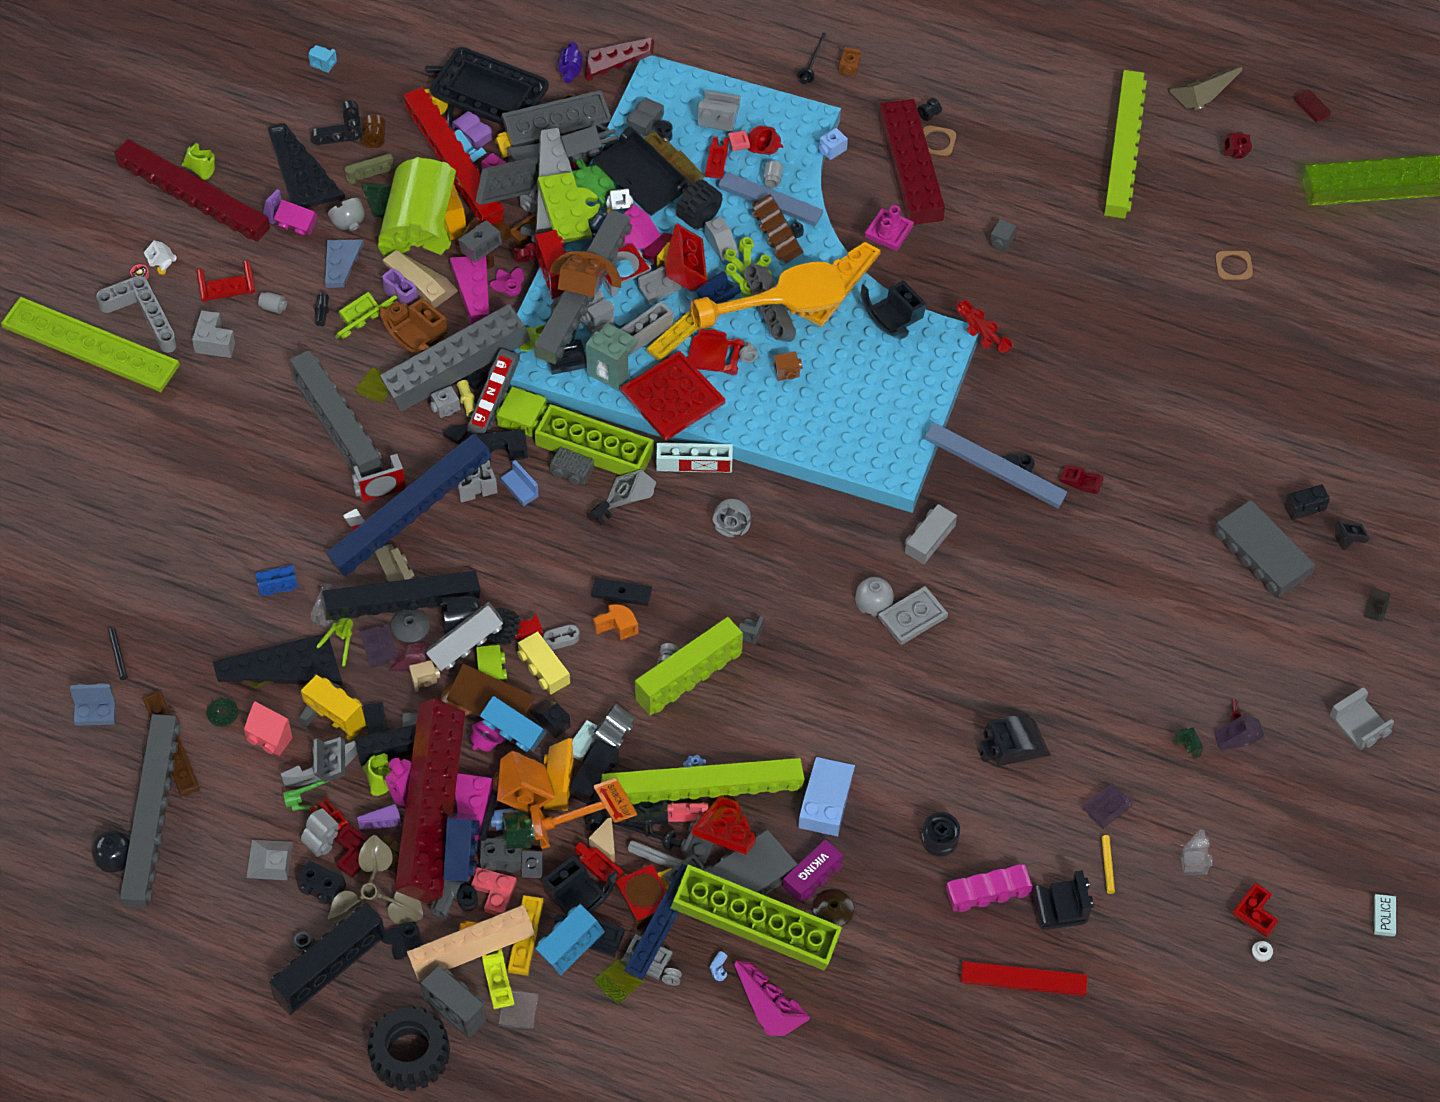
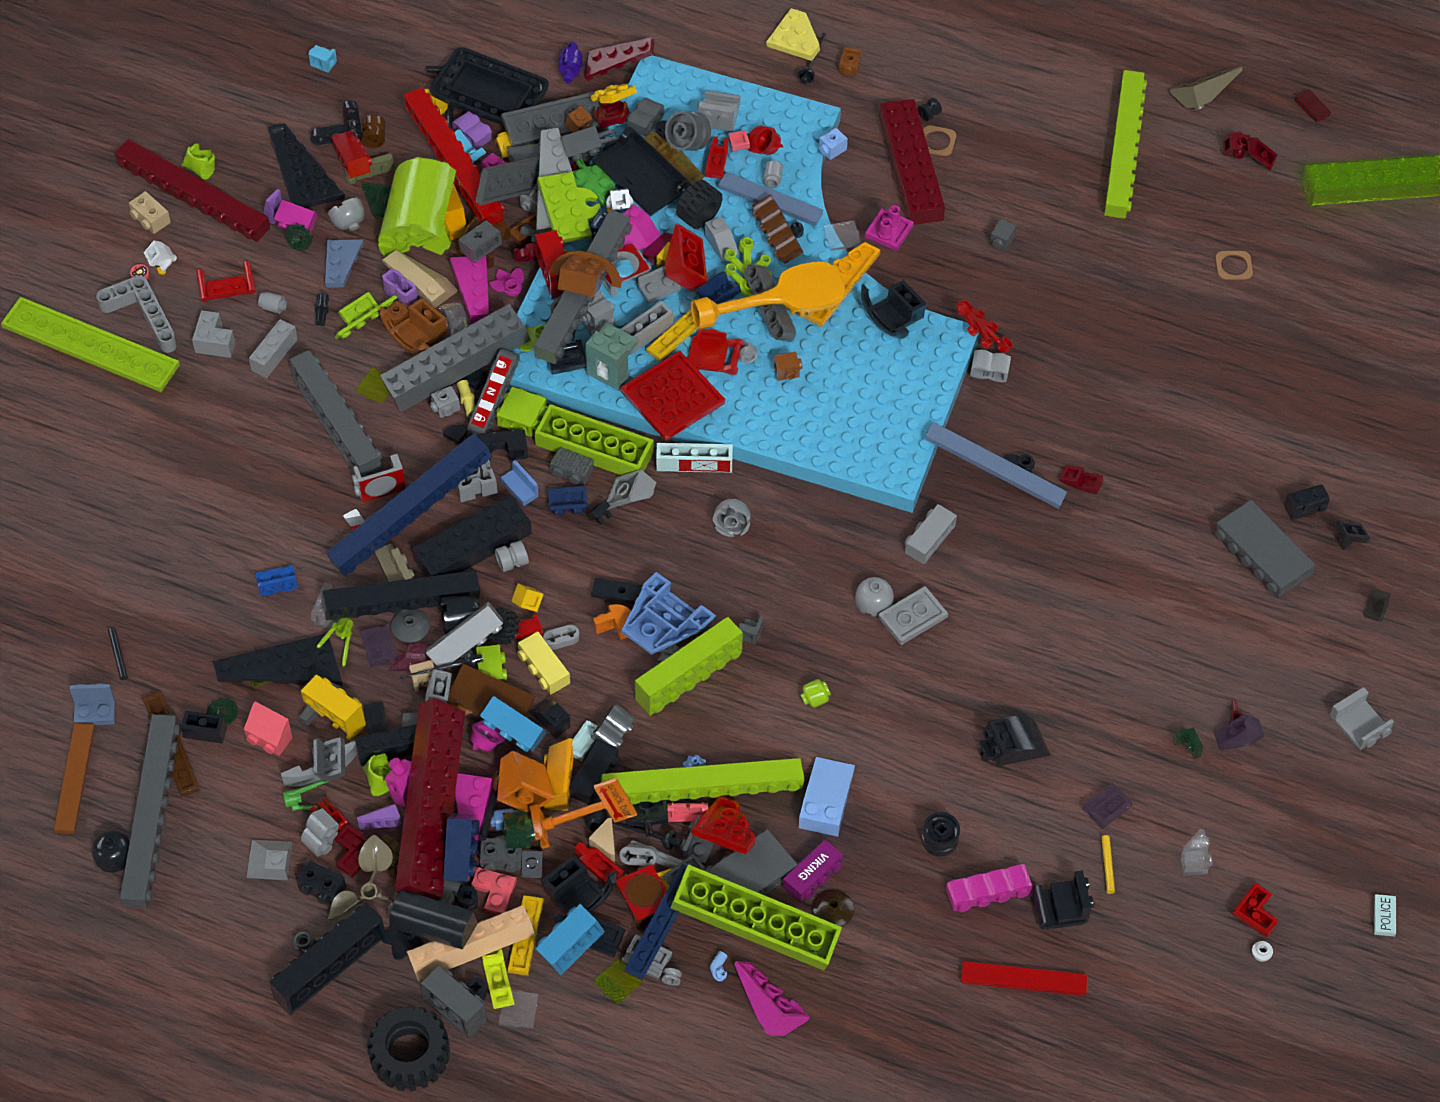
(74, 778): none -> dark orange tile
(149, 212): none -> tan brick
(203, 727): none -> black brick
(273, 348): none -> light grey brick
(294, 241): none -> clear green gear
(351, 154): none -> red brick
(432, 919): none -> black brick
(438, 686): none -> light grey brick
(455, 316): none -> clear slope
(469, 660): none -> black sword
(473, 539): none -> black brick
(477, 983): none -> black wheel
(511, 556): none -> light grey wheel
(527, 597): none -> yellow panel
(568, 499): none -> dark blue bracket
(578, 120): none -> dark orange brick
(611, 114): none -> dark red plate
(613, 93): none -> yellow plate
(639, 850): none -> light grey beam
(663, 618): none -> medium blue wedge
(688, 130): none -> dark grey wheel
(795, 36): none -> light yellow plate
(815, 693): none -> lime head
(842, 235): none -> clear piece
(990, 366): none -> light grey brick
(1261, 152): none -> dark red slope

